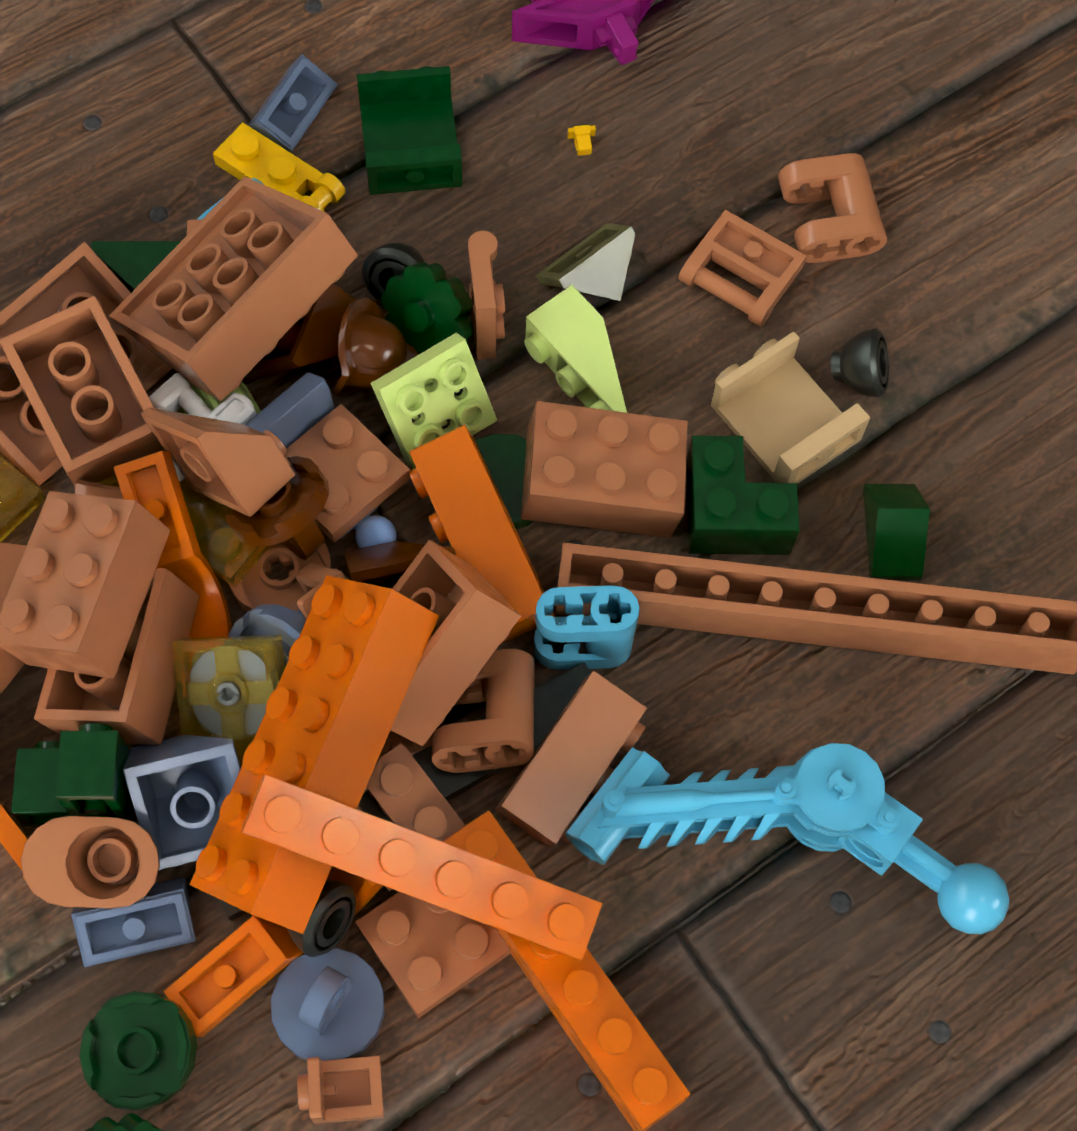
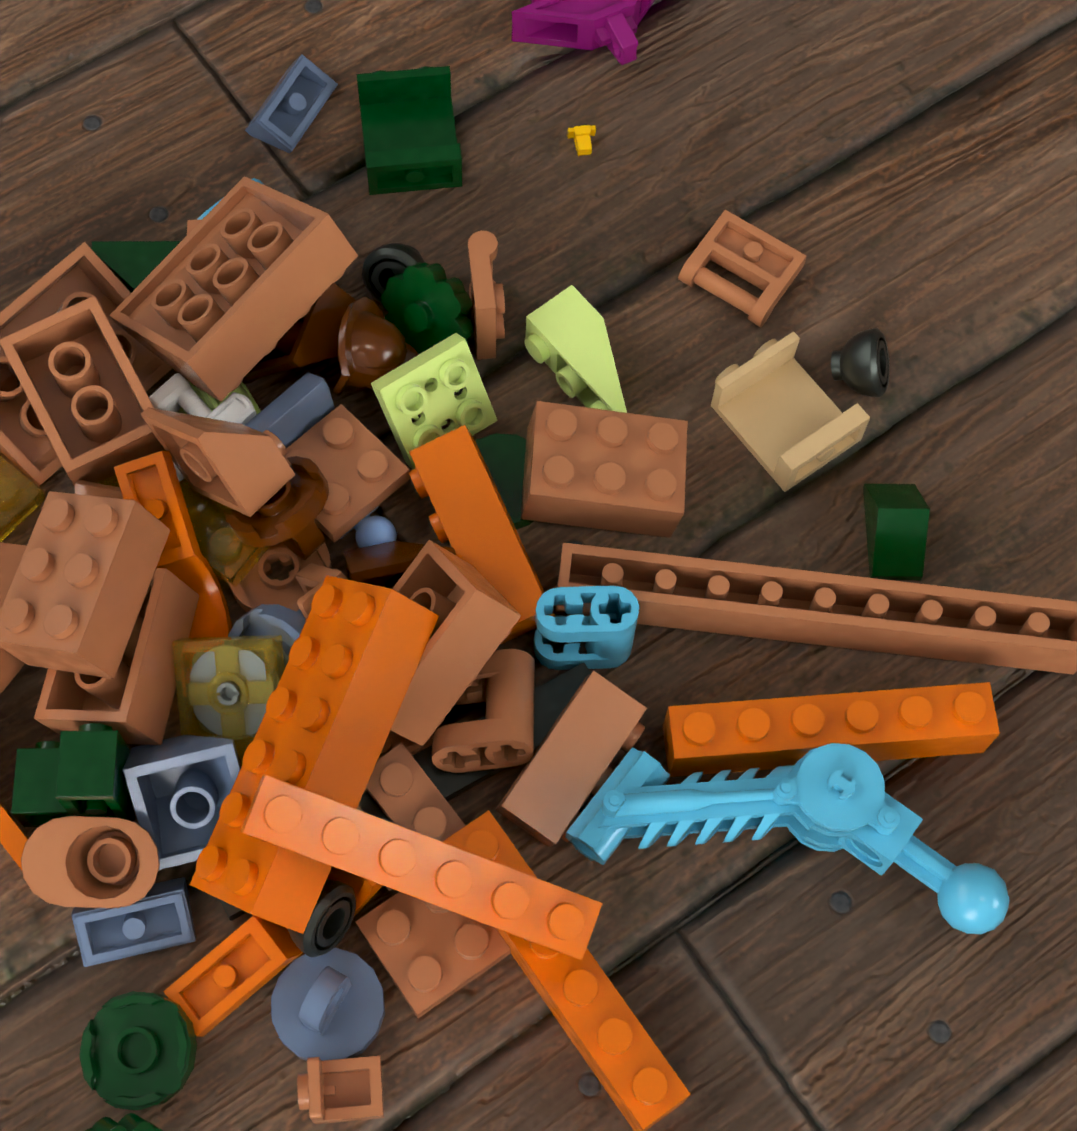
(257, 157): yellow plate -> none
(595, 264): slope -> none
(733, 514): dark green brick -> none
(783, 730): none -> orange brick
(845, 182): nougat connector -> none

